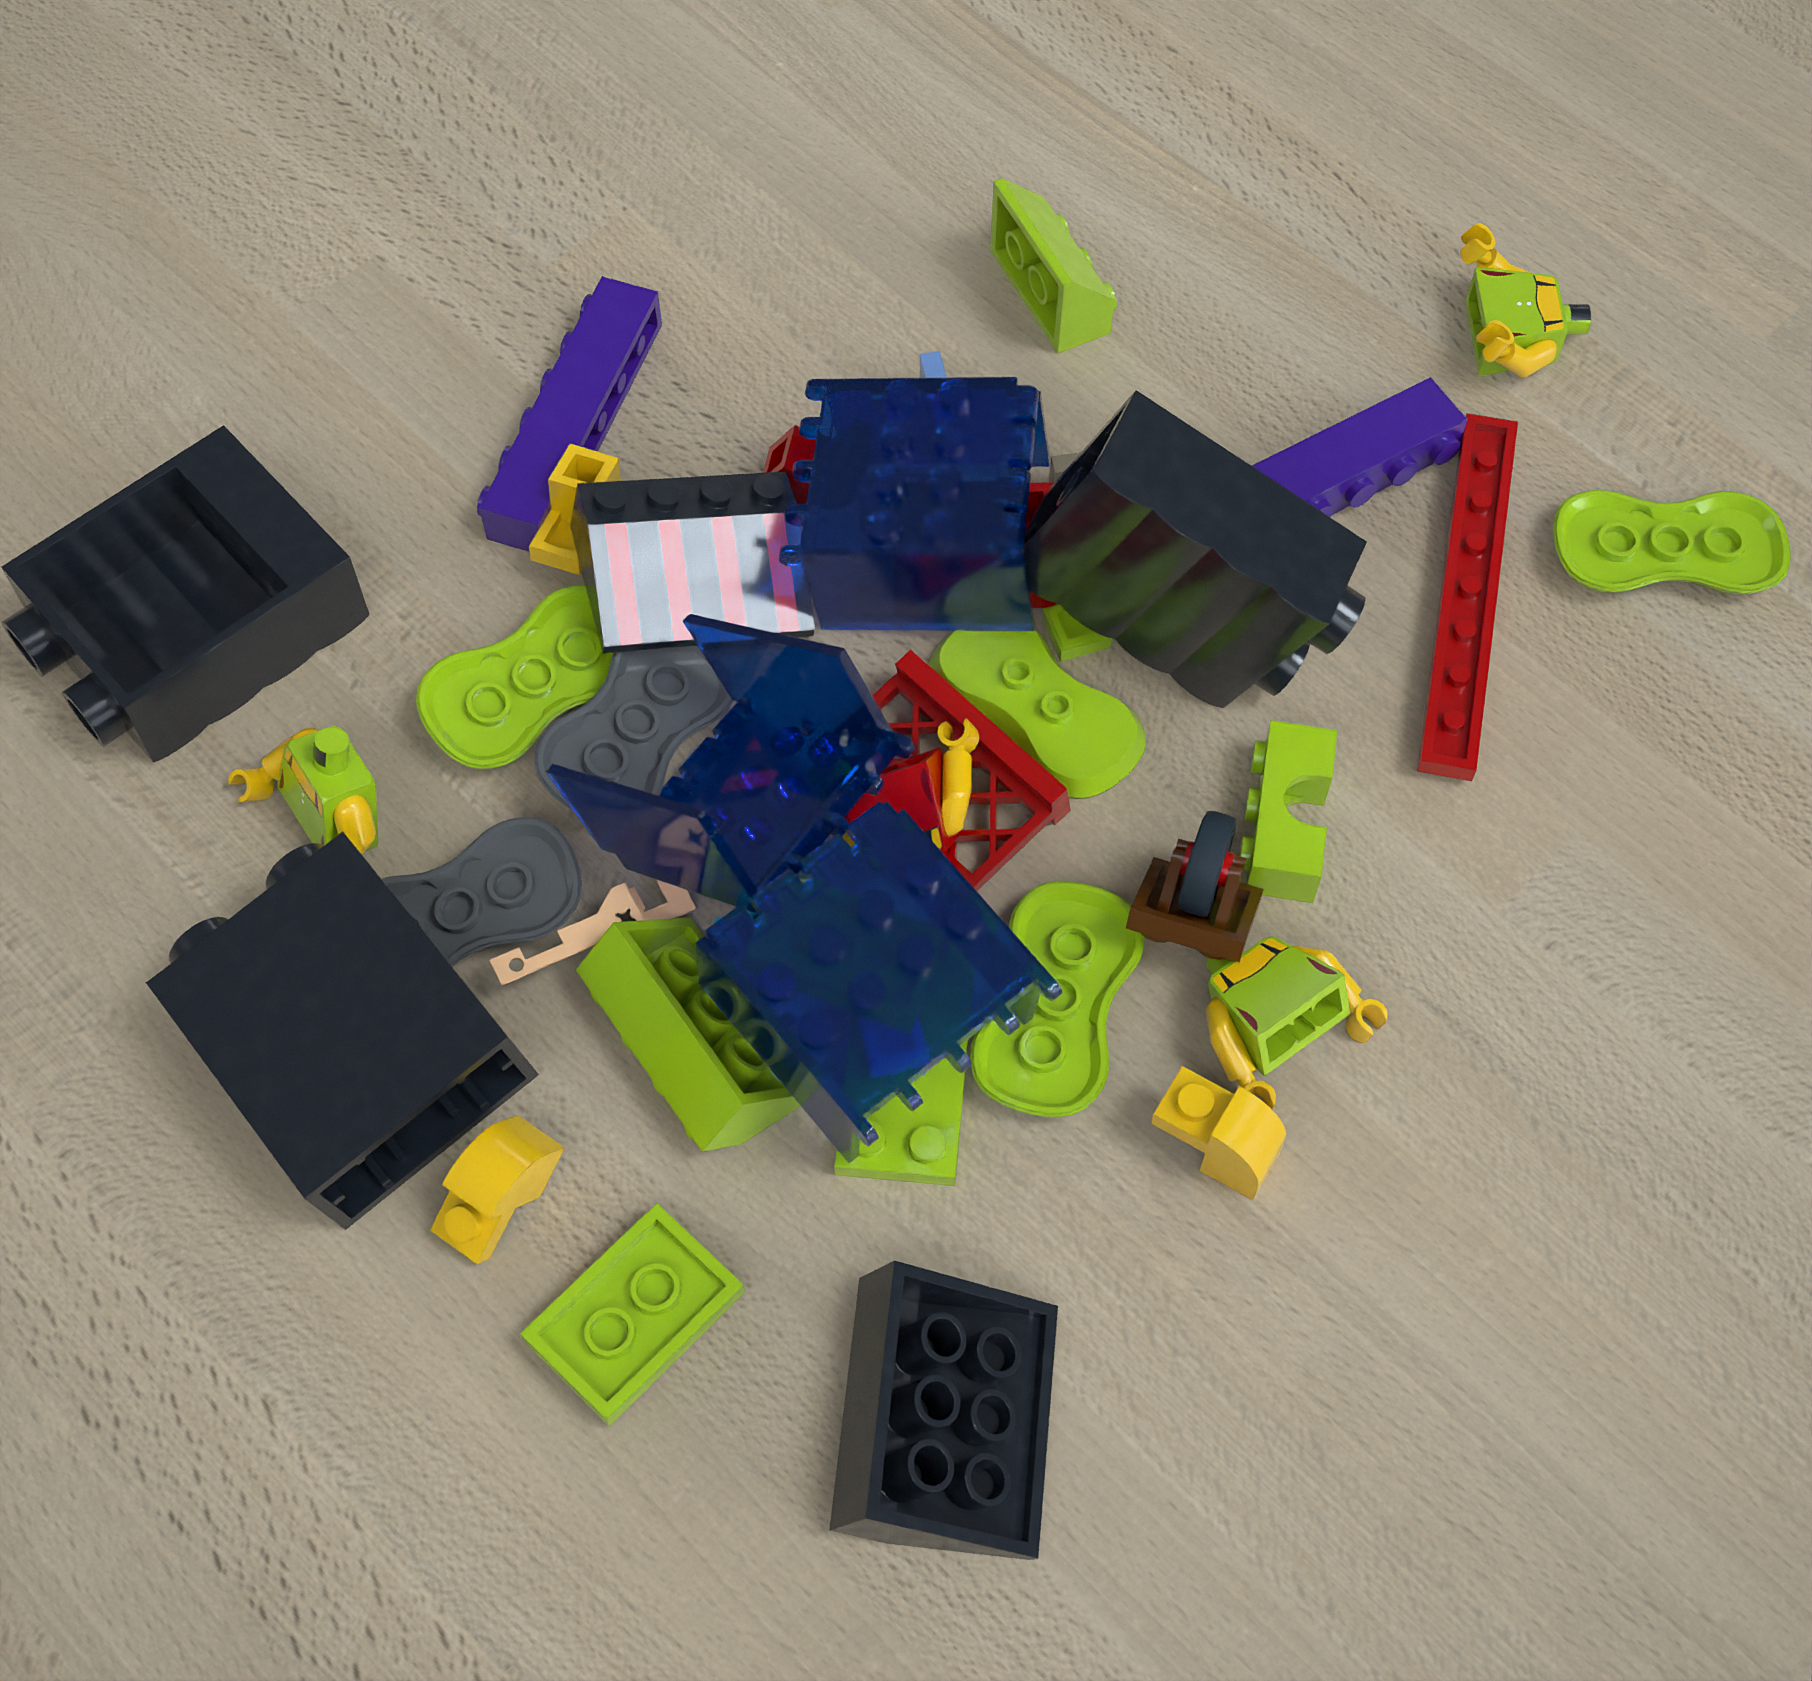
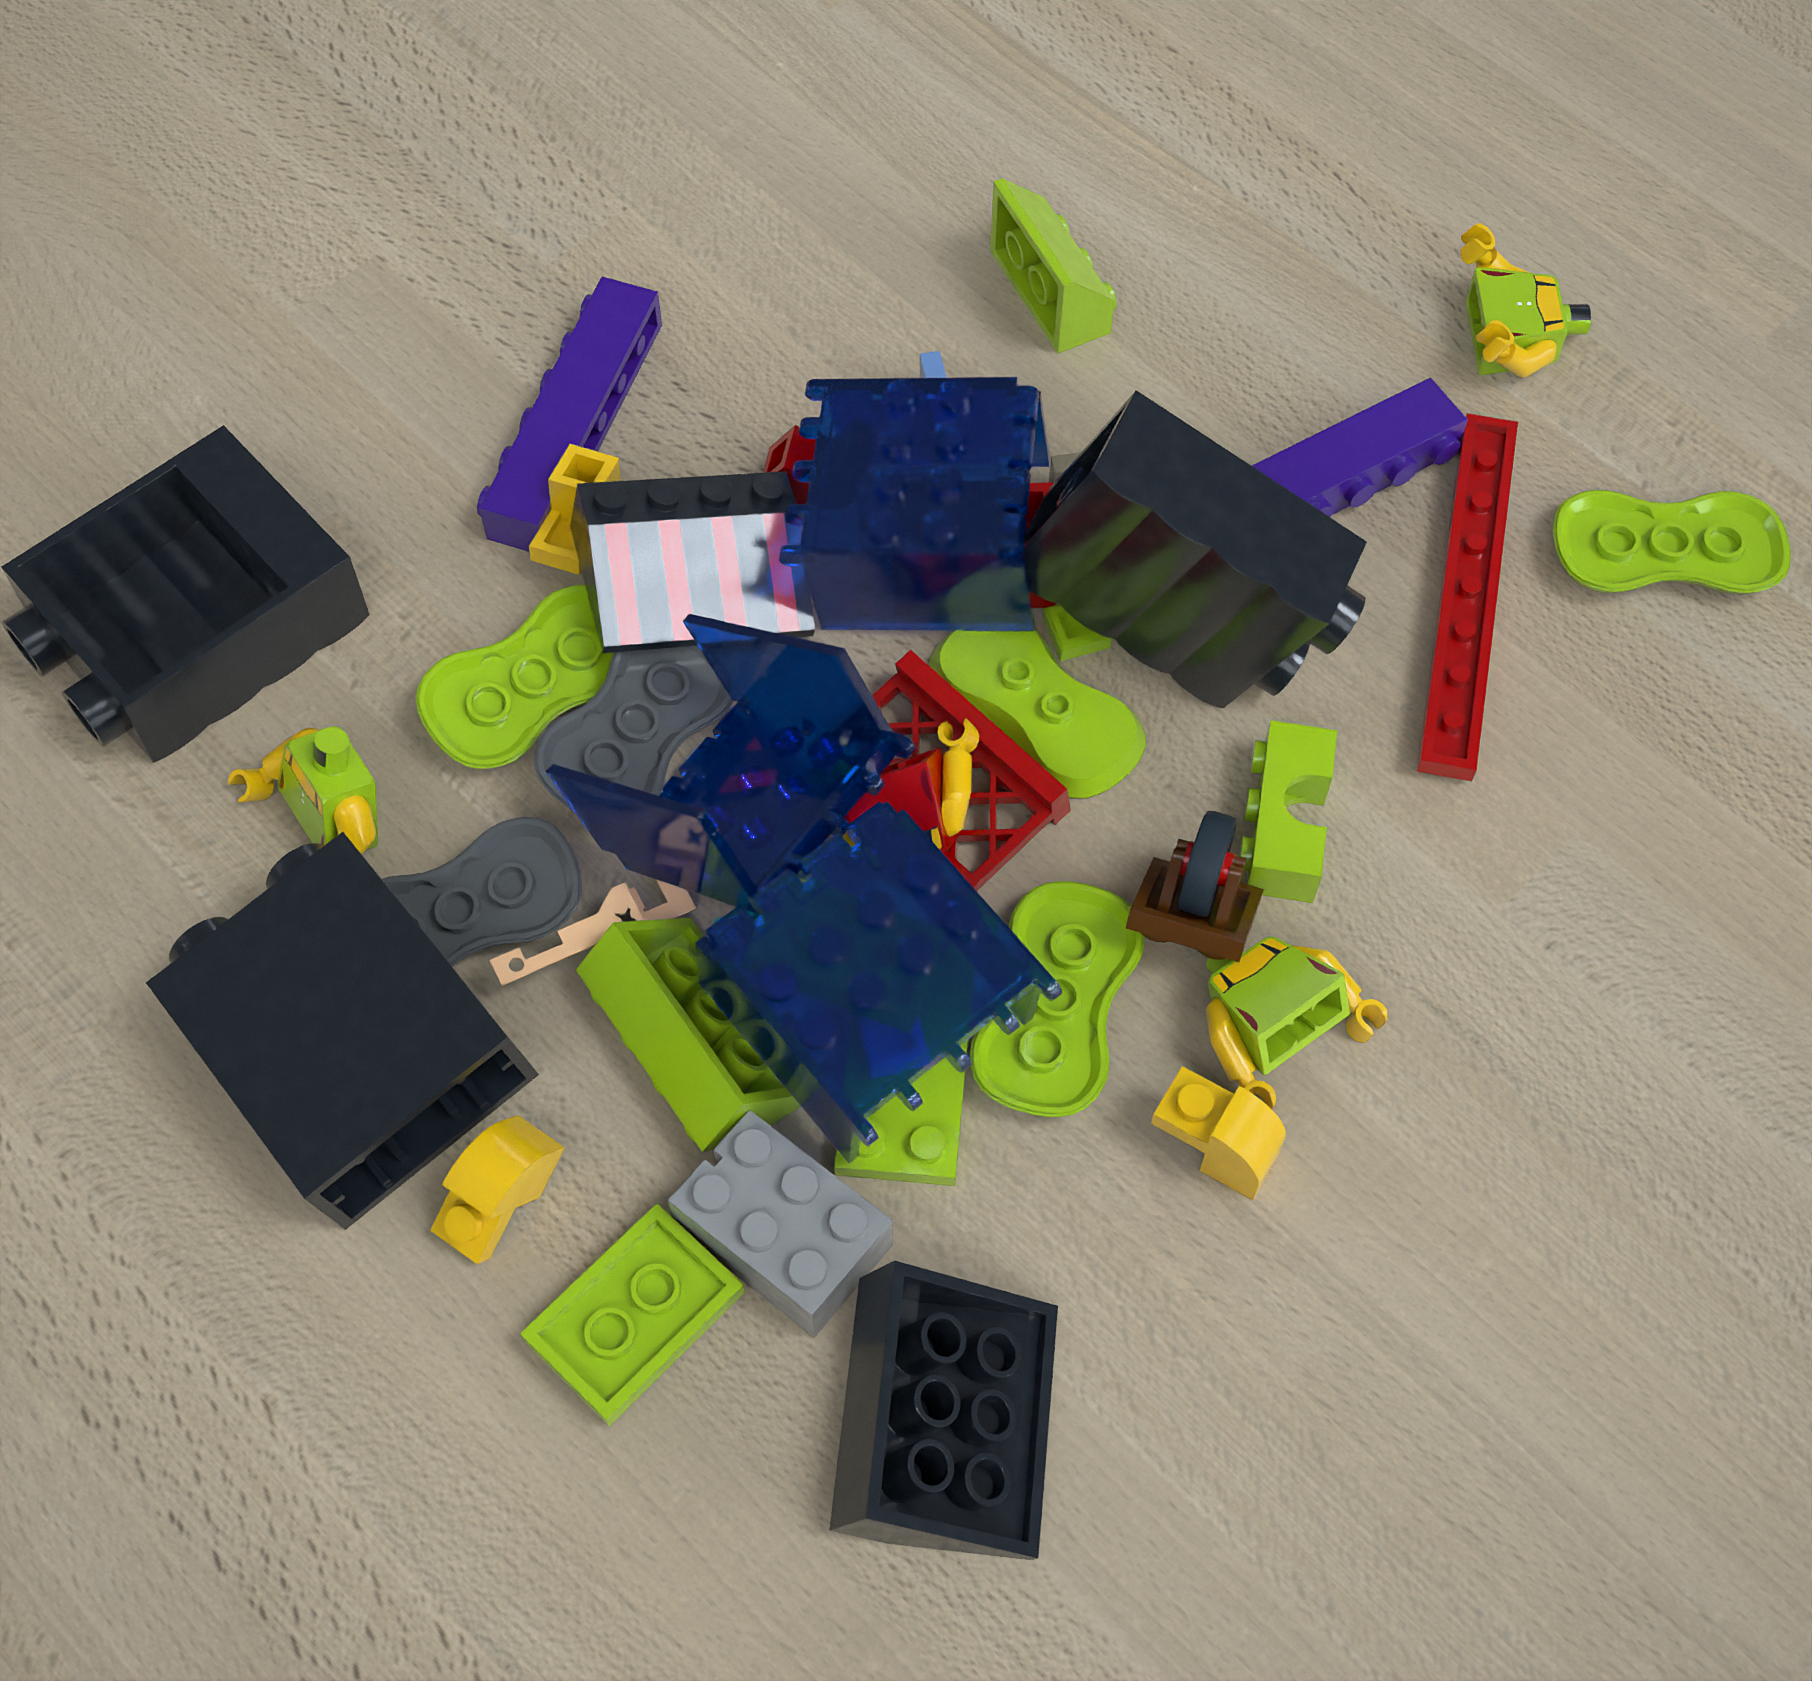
(782, 1223): none -> light grey piece

